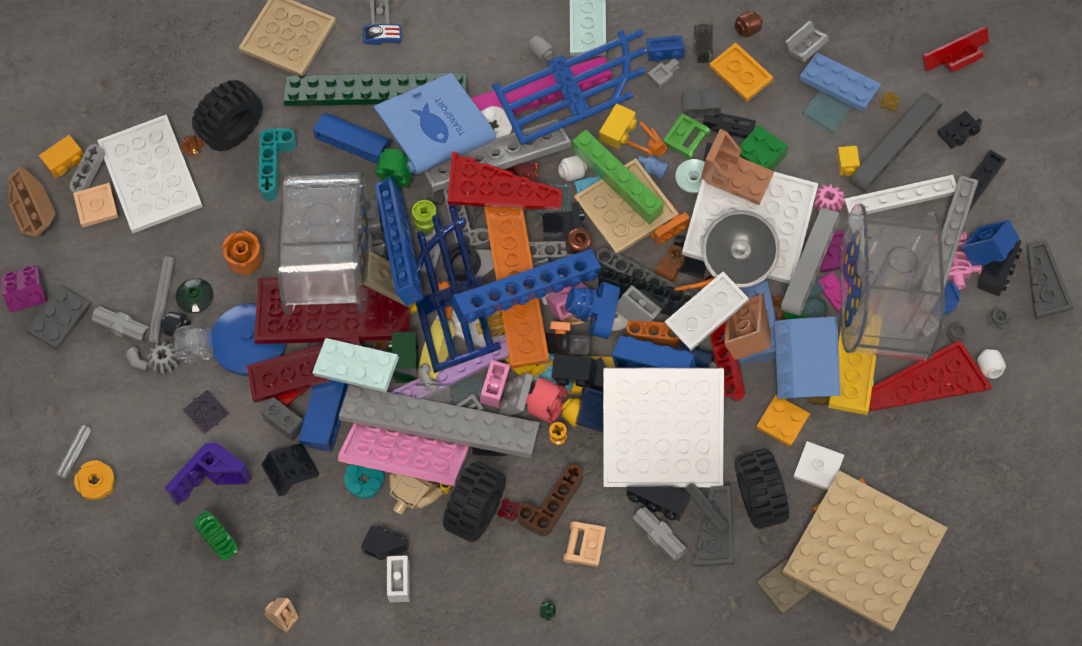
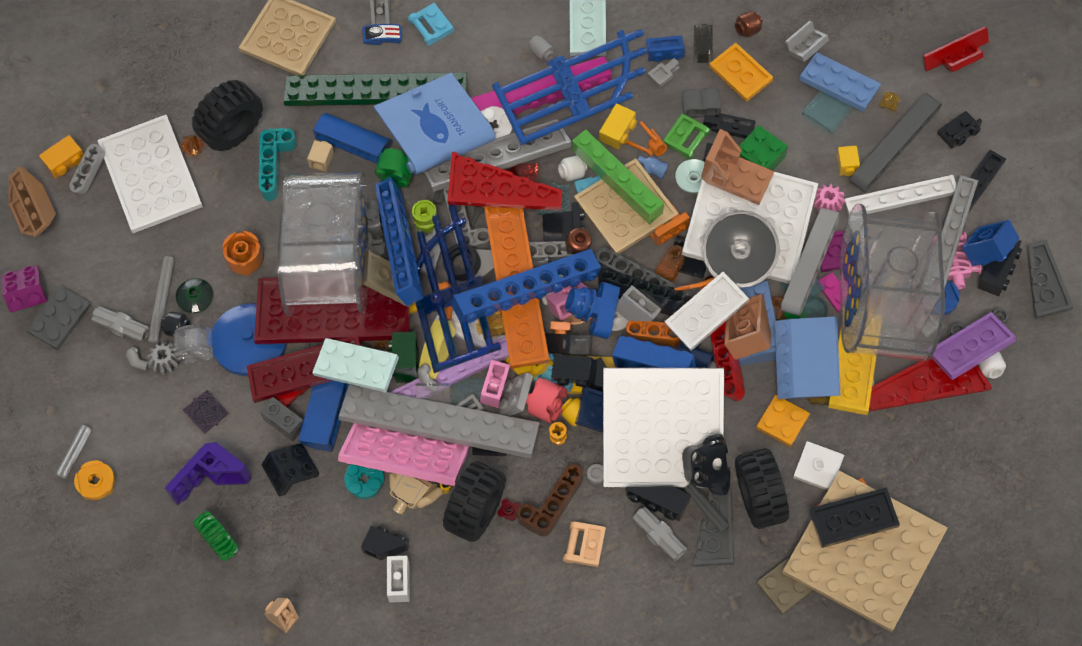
(95, 205): light nougat plate -> none
(320, 155): none -> tan brick
(435, 20): none -> medium azure plate
(547, 610): dark green plate -> none
(595, 474): none -> light grey tile
(714, 479): none -> black piece
(854, 517): none -> black plate
(972, 345): none -> medium lavender plate

